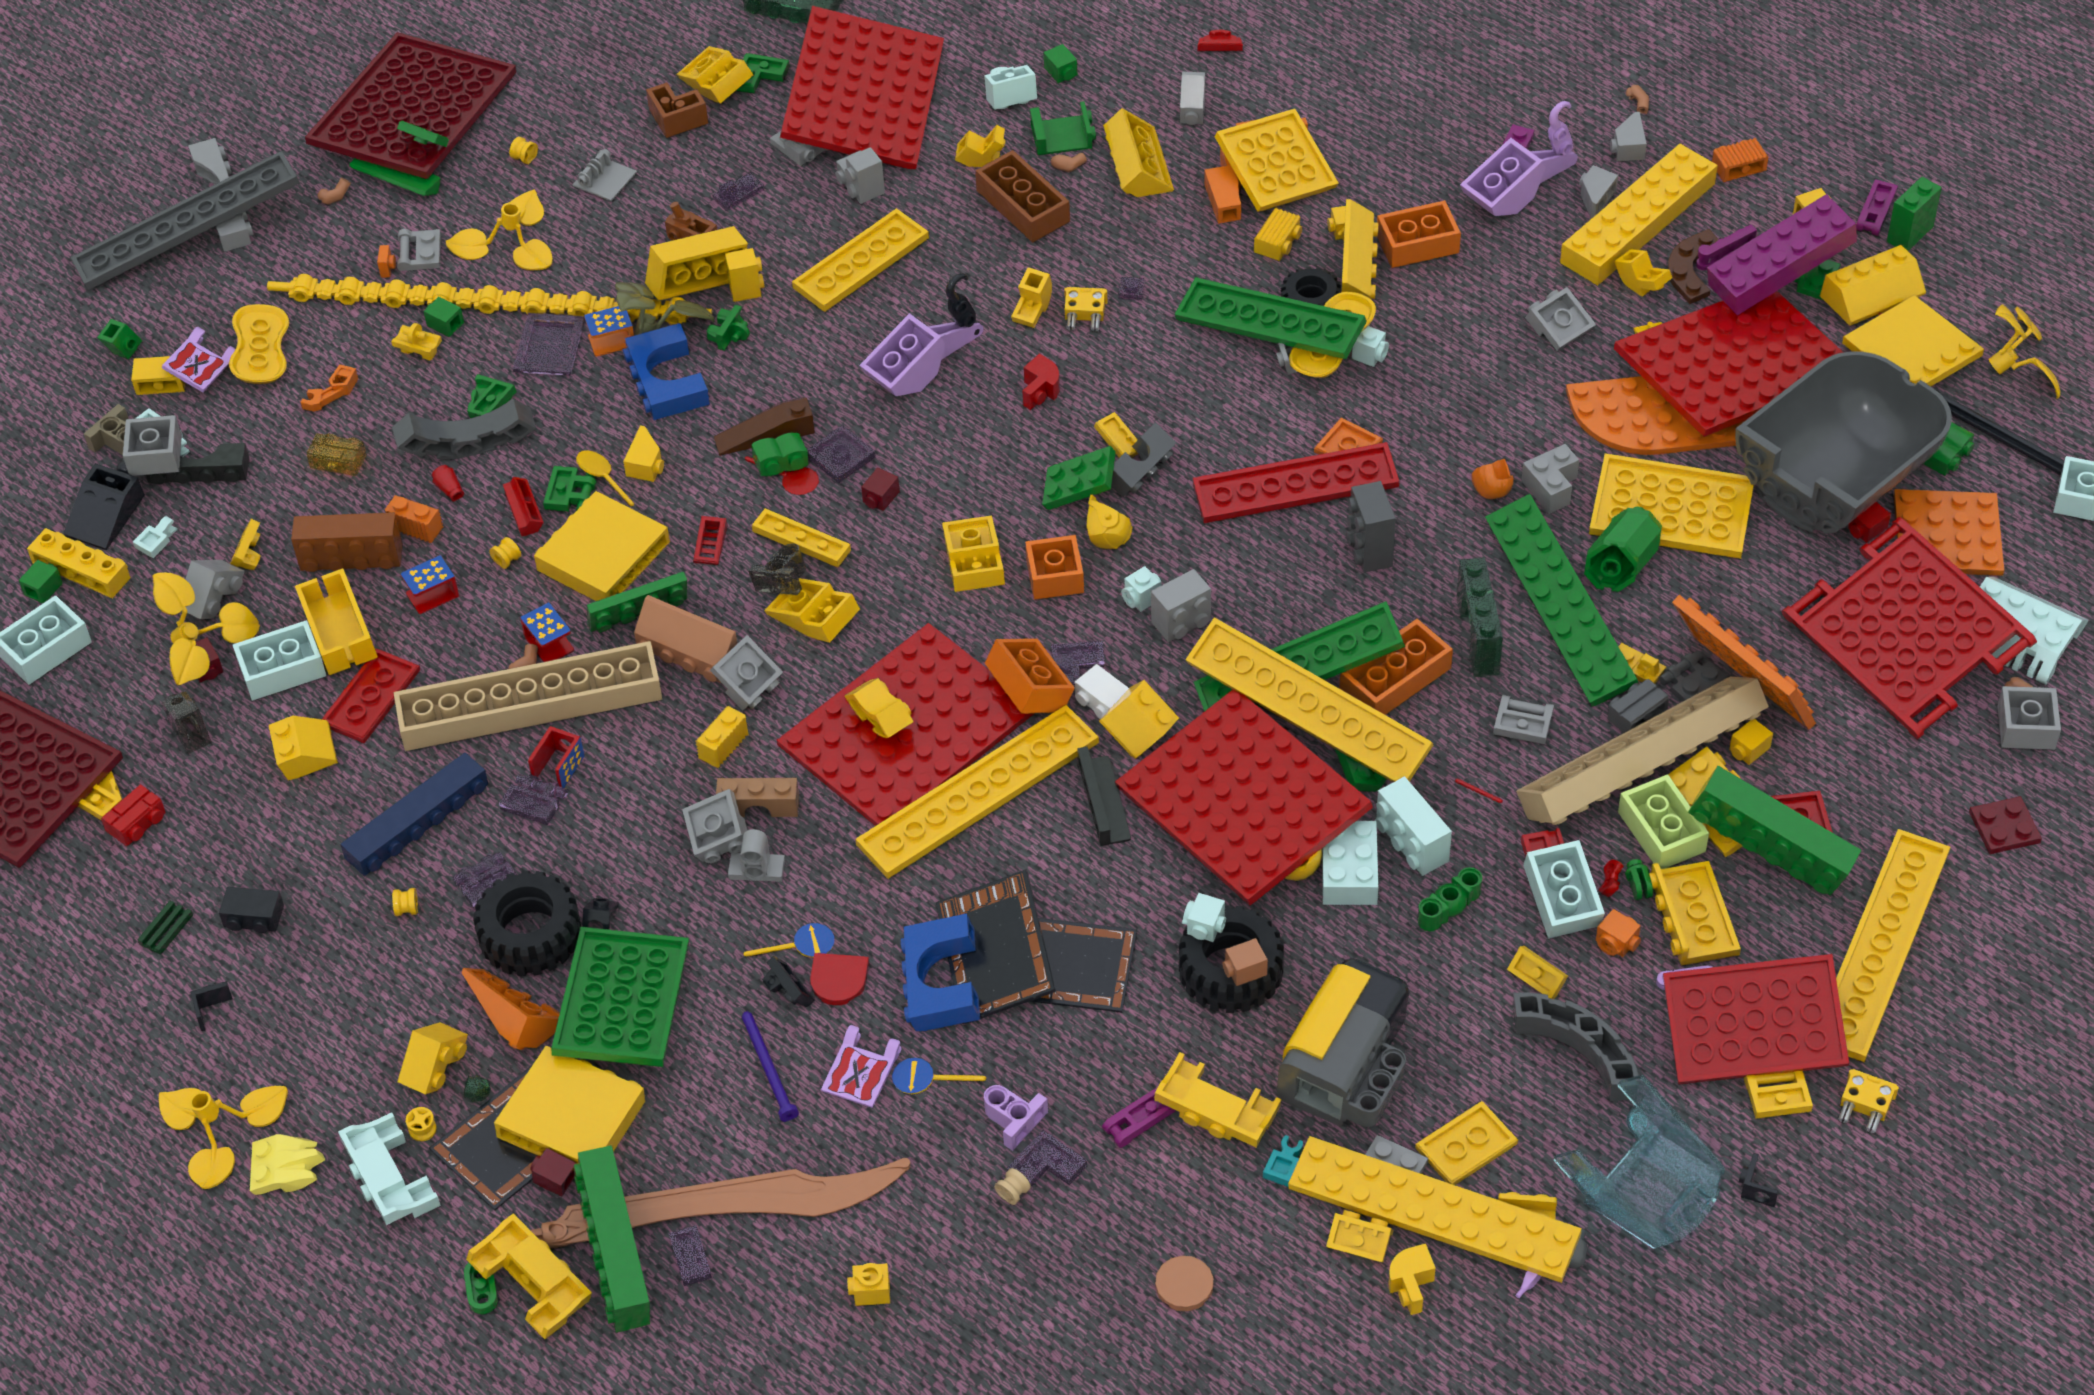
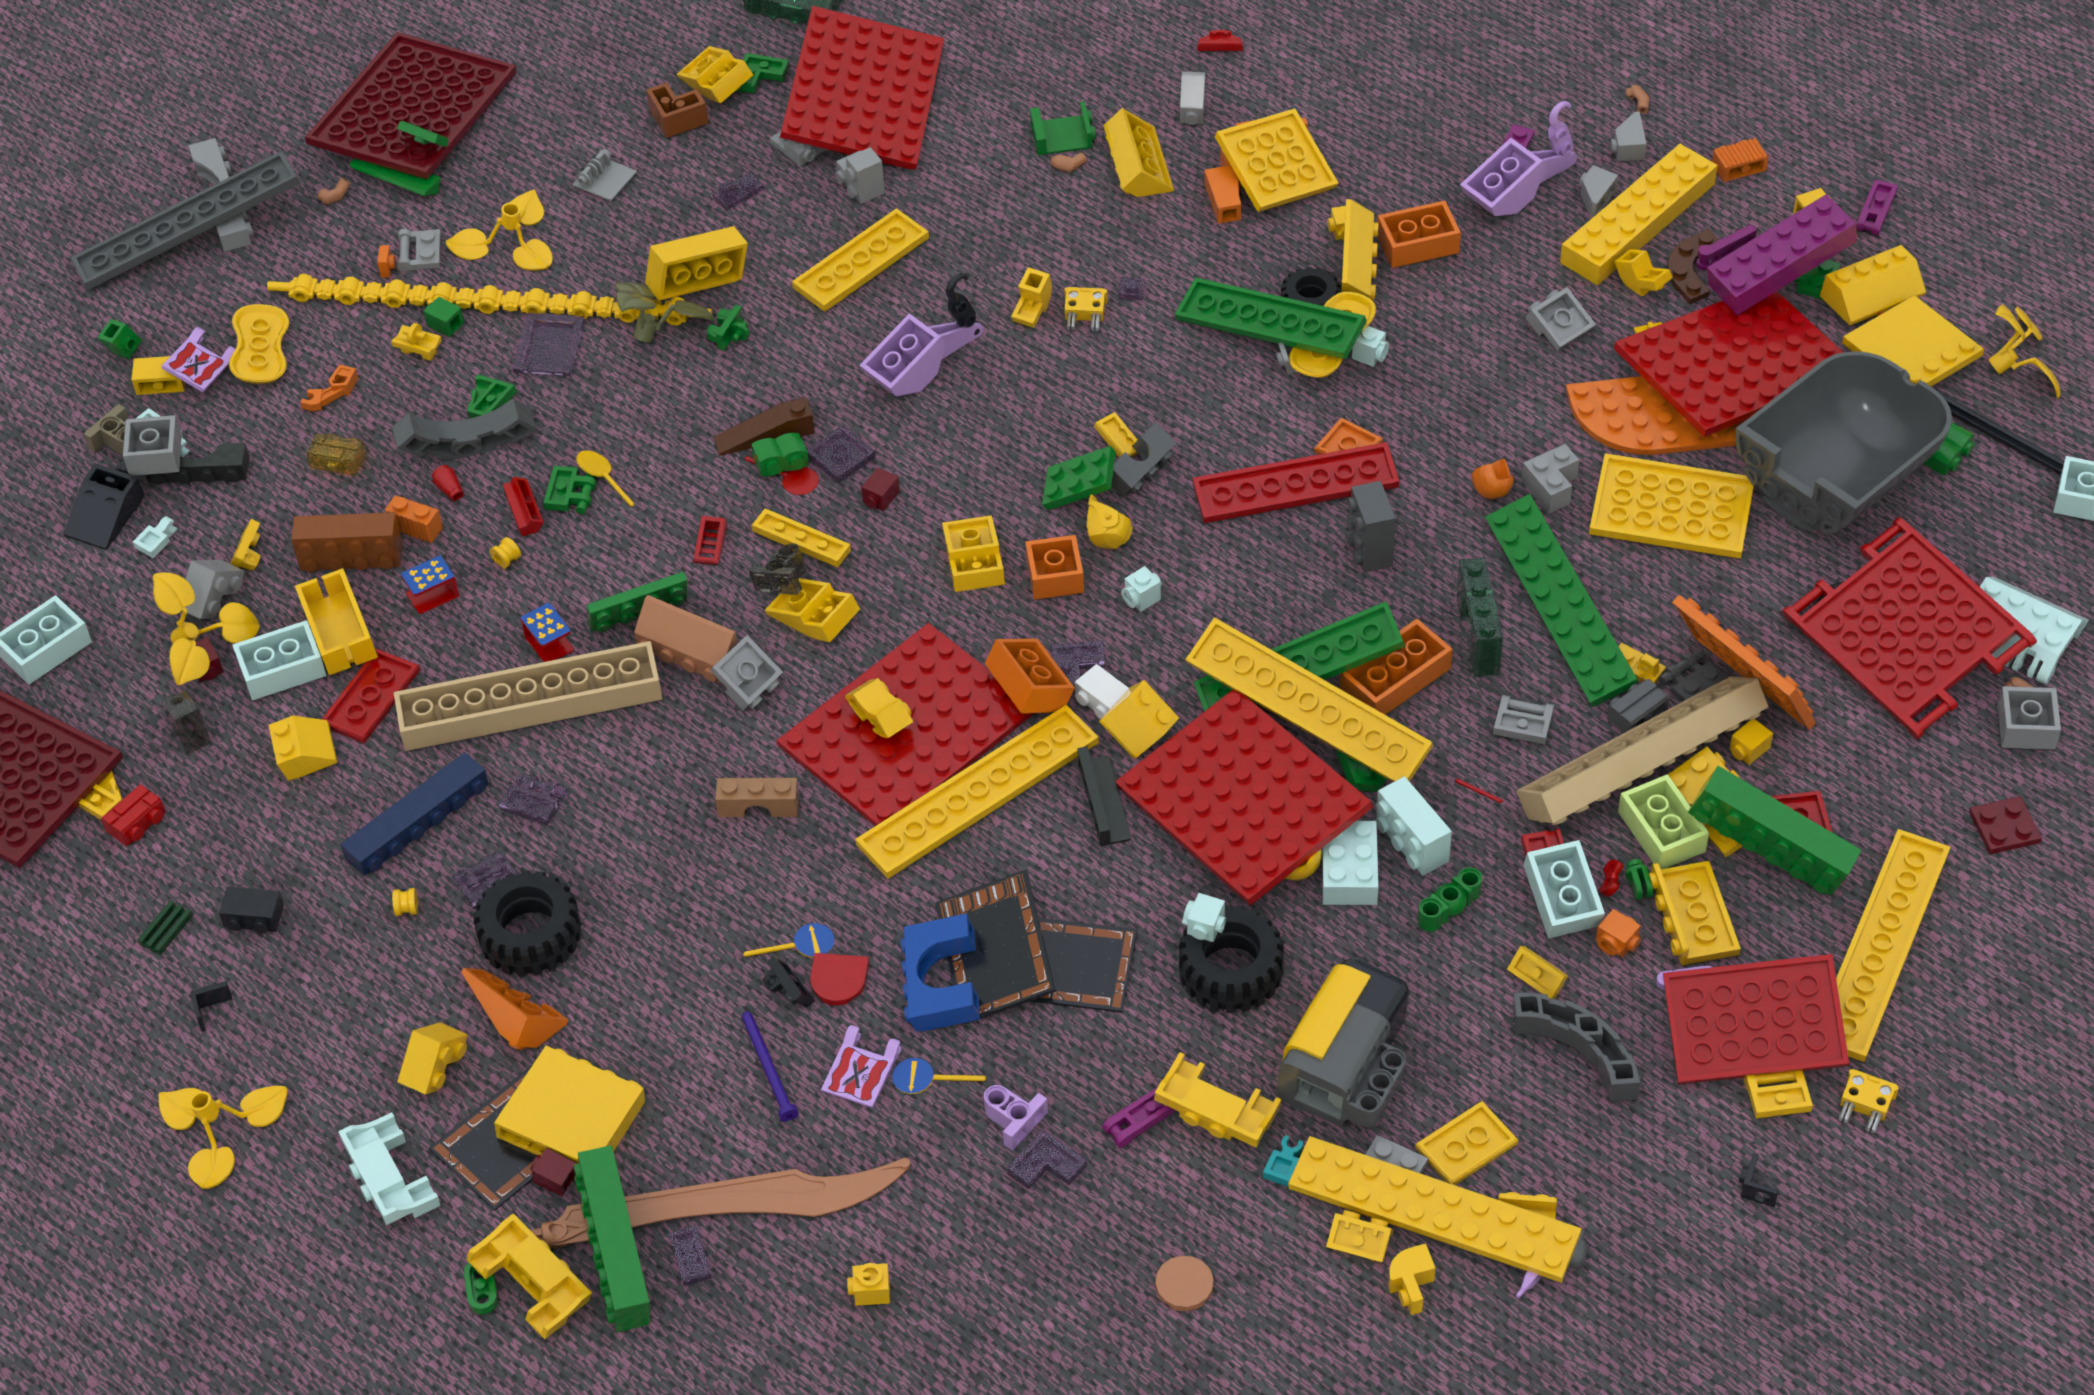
(40, 581): green brick -> none
(80, 562): yellow brick -> none
(283, 1163): light yellow plate -> none
(421, 1117): yellow wheel -> none
(476, 1088): clear green plate -> none
(523, 150): yellow wheel -> none
(529, 658): nougat arm -> none
(546, 747): red piece -> none
(599, 910): black bracket -> none
(601, 548): yellow brick -> none
(608, 330): piece -> none
(620, 997): green plate -> none
(643, 457): yellow slope -> none
(663, 396): blue arch -> none
(686, 224): dark orange brick -> none
(715, 826): light grey plate -> none
(722, 737): yellow brick -> none
(744, 275): yellow brick -> none
(755, 860): light grey tile -> none
(978, 151): yellow brick -> none
(1010, 86): light aqua brick -> none
(1012, 1186): tan wheel -> none
(1022, 196): dark orange brick -> none
(1042, 381): red brick -> none
(1060, 63): green brick -> none
(1181, 605): light grey brick -> none
(1245, 962): nougat brick -> none
(1277, 234): yellow brick -> none
(1623, 549): green brick -> none
(1661, 1182): clear light blue windscreen -> none
(1870, 523): red brick -> none
(1914, 213): green brick -> none
(1958, 525): orange plate -> none

